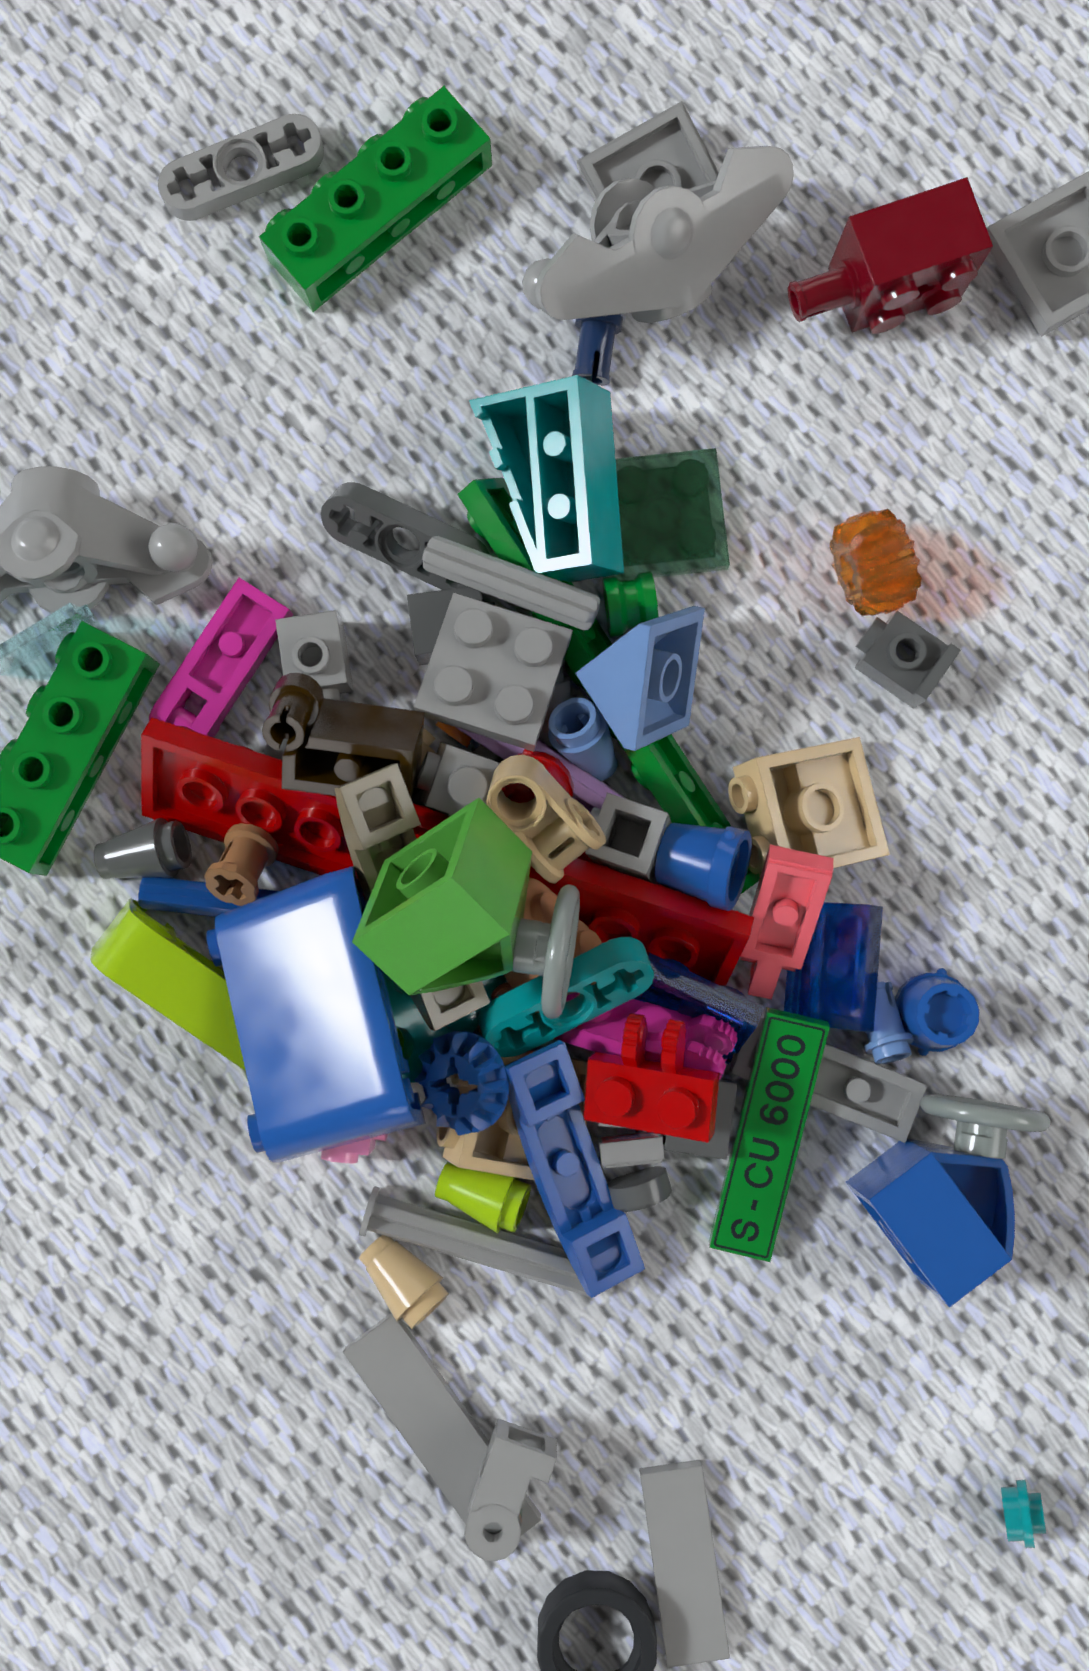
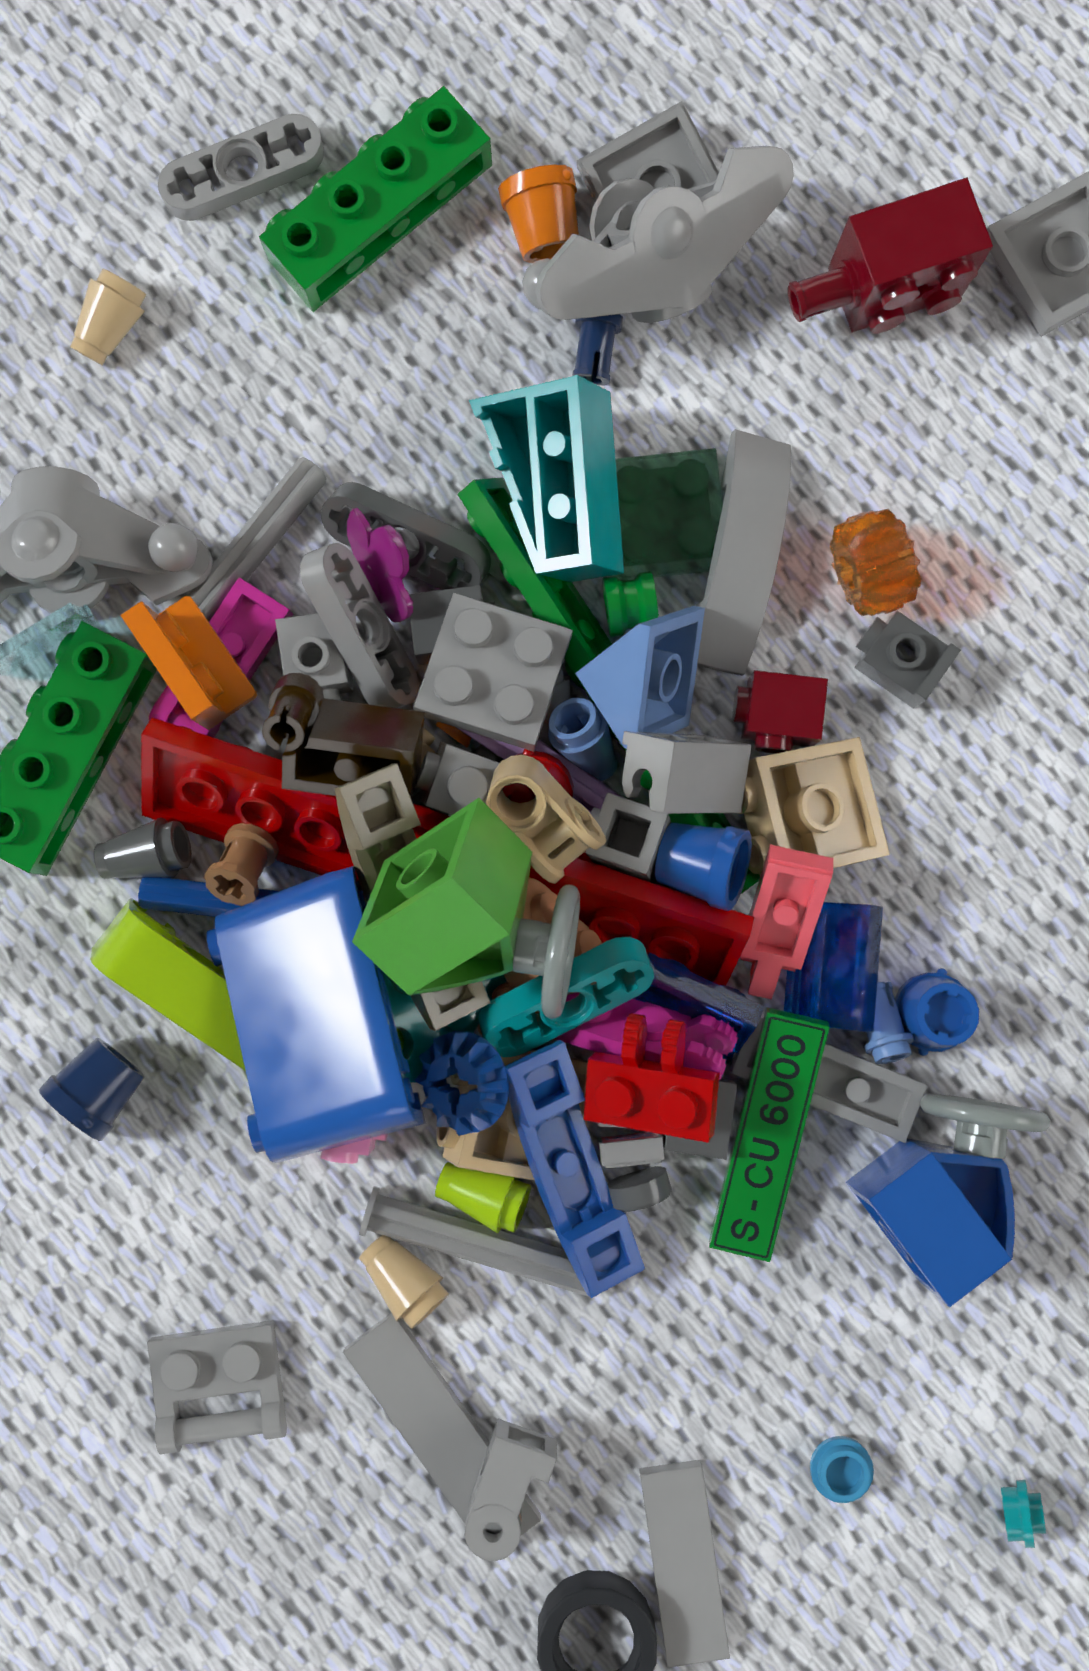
(93, 1088): none -> dark blue piece
(106, 315): none -> tan cone
(191, 660): none -> orange bracket
(211, 1366): none -> light grey plate
(260, 534): none -> light grey axle
(380, 662): none -> light grey beam
(383, 562): none -> magenta plate
(511, 582): light grey axle -> none
(541, 209): none -> orange piece
(687, 771): none -> light grey hinge
(744, 550): none -> light grey slope
(781, 710): none -> dark red brick
(841, 1469): none -> dark azure plate

